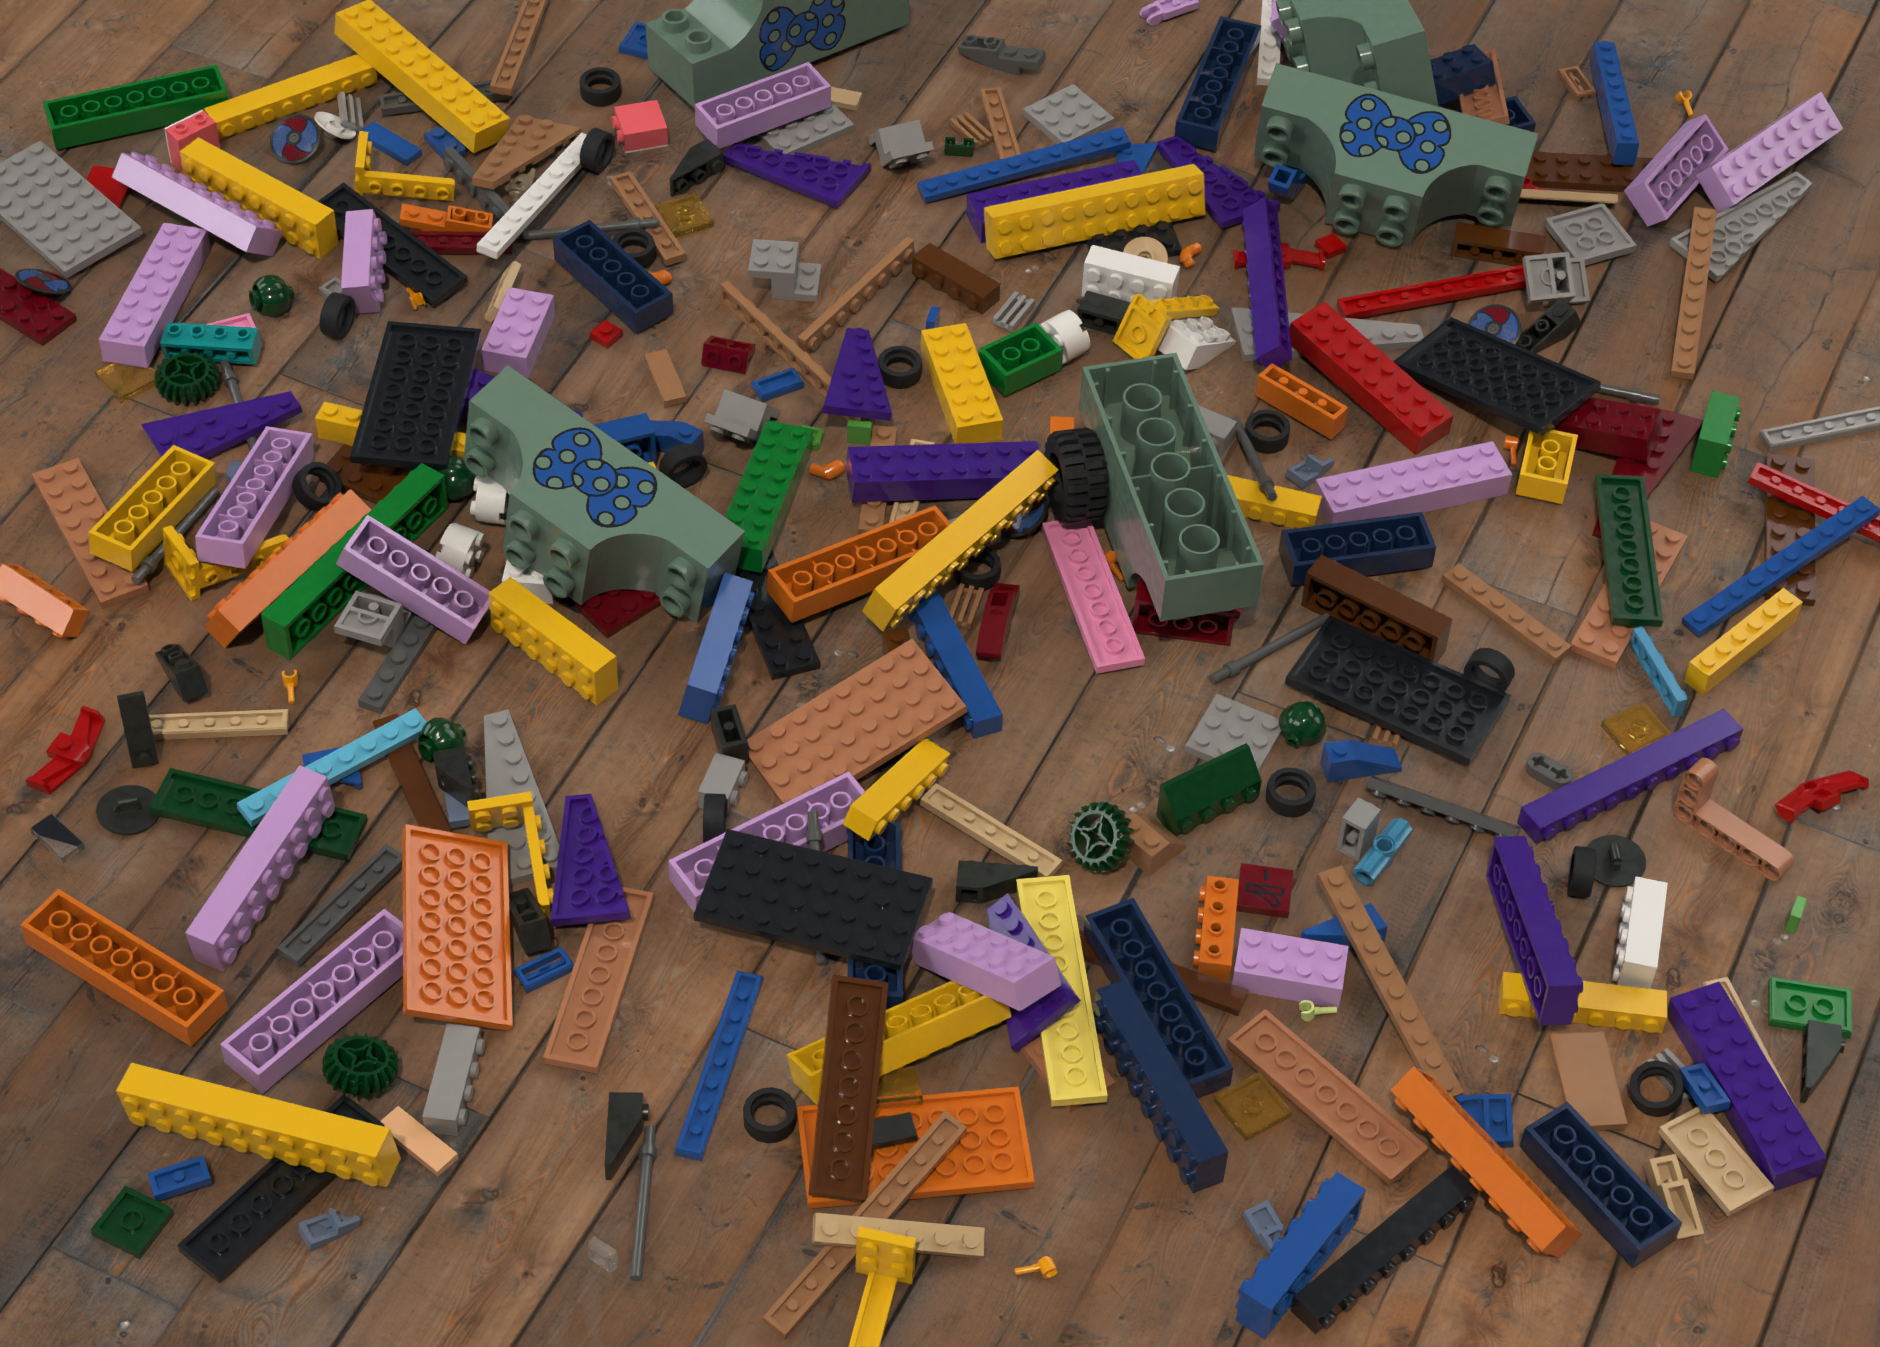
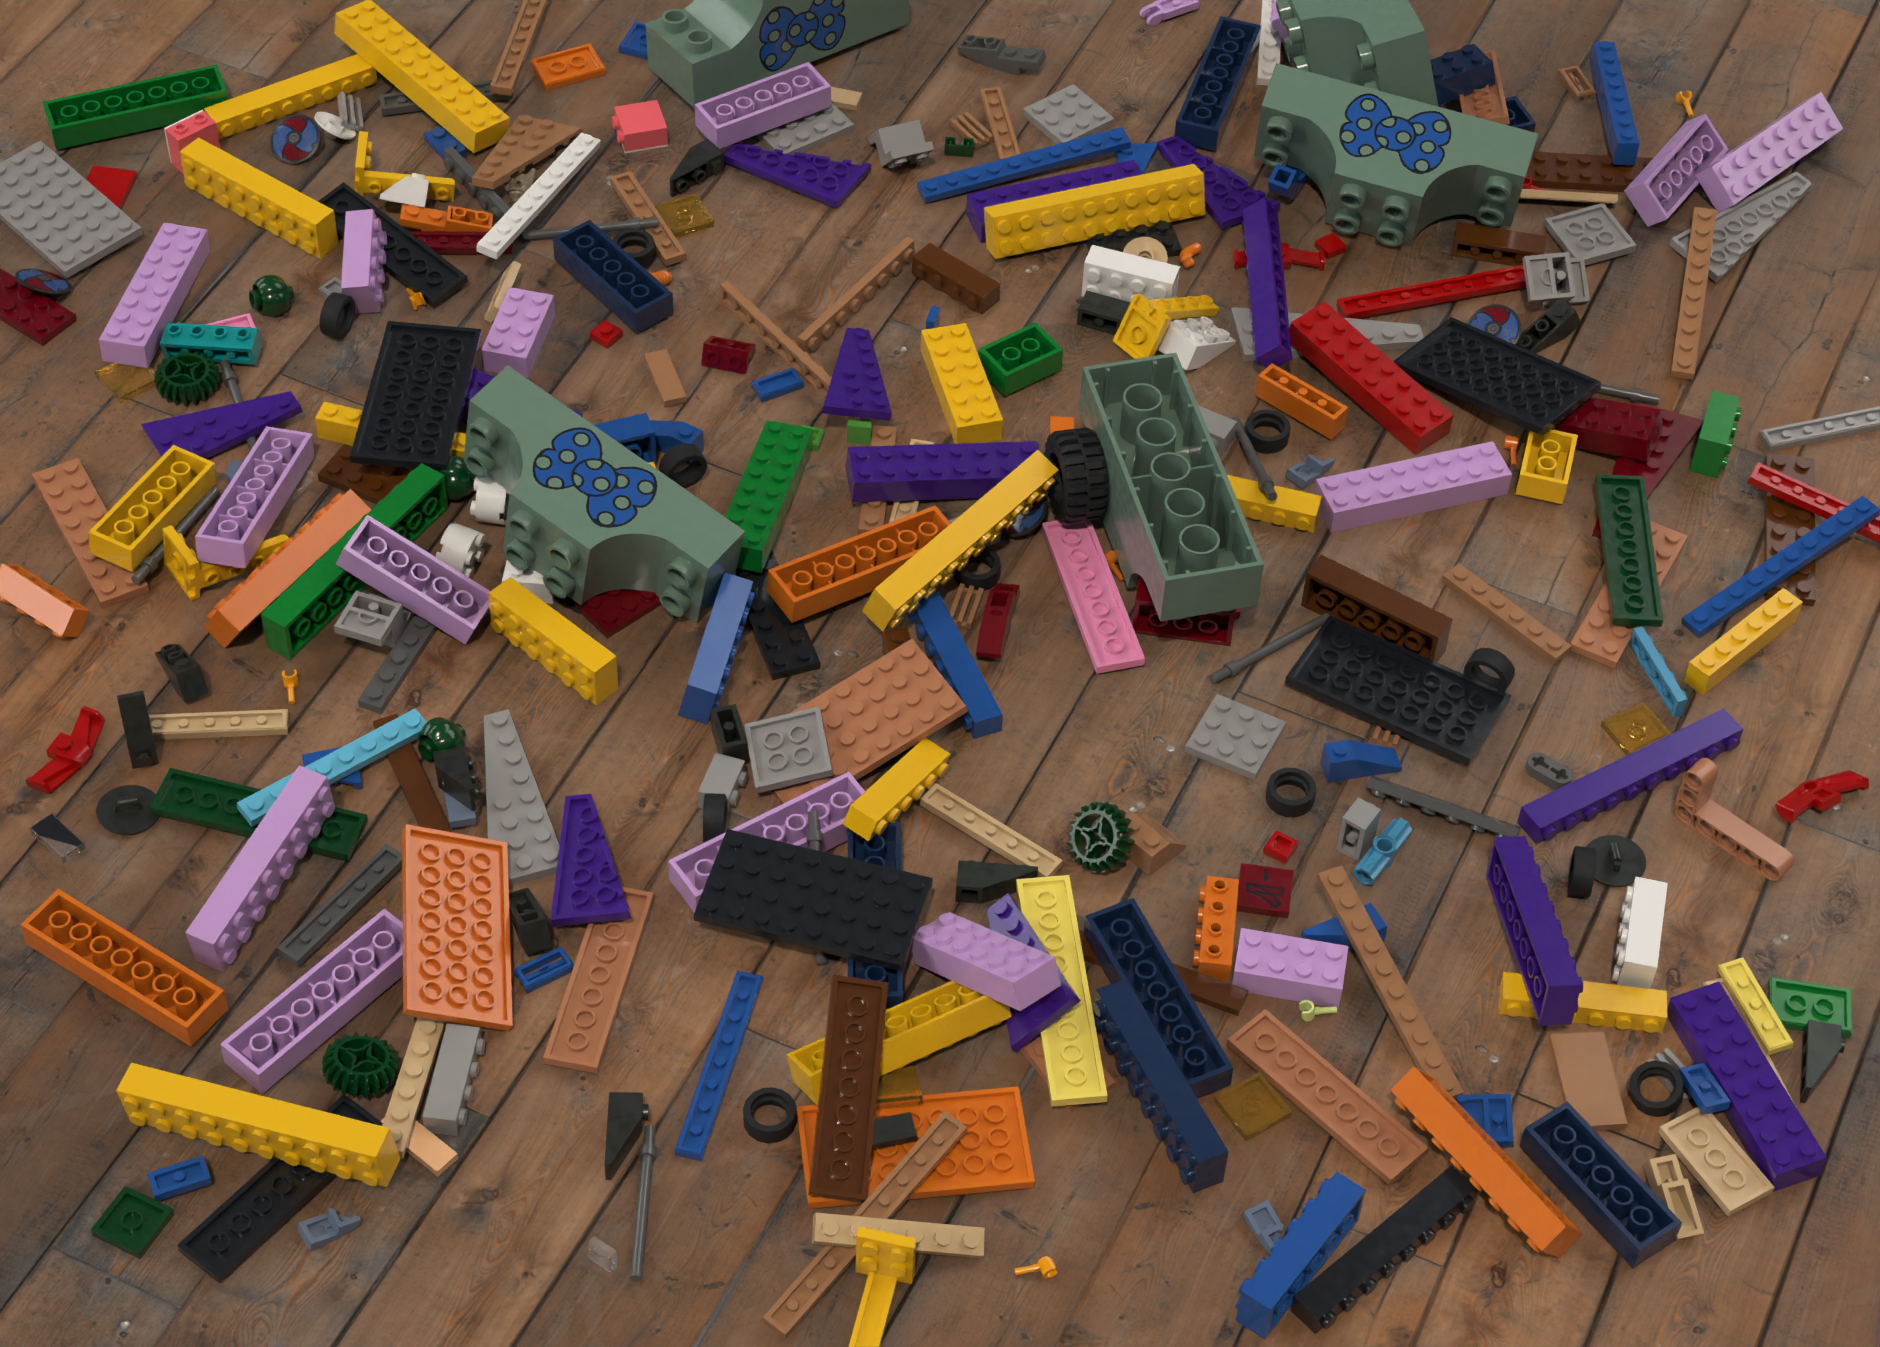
(197, 203): lavender brick -> none
(304, 494): black tyre -> none
(392, 144): blue tile -> none
(408, 191): none -> white slope
(413, 1080): none -> tan plate
(509, 812): yellow bracket -> none
(568, 67): none -> orange tile
(597, 150): black tyre -> none
(600, 75): black tyre -> none
(741, 417): light grey bracket -> none
(781, 264): light grey bracket -> none
(788, 749): none -> light grey plate
(828, 471): orange arm -> none
(900, 354): black tyre -> none
(1001, 321): light grey tile -> none
(1067, 334): white brick -> none
(1209, 790): dark green slope -> none
(1280, 847): none -> red tile
(1302, 724): dark green plant -> none
(1362, 545): dark blue brick -> none
(1755, 1006): none -> light yellow tile
(1796, 914): bright green tile -> none

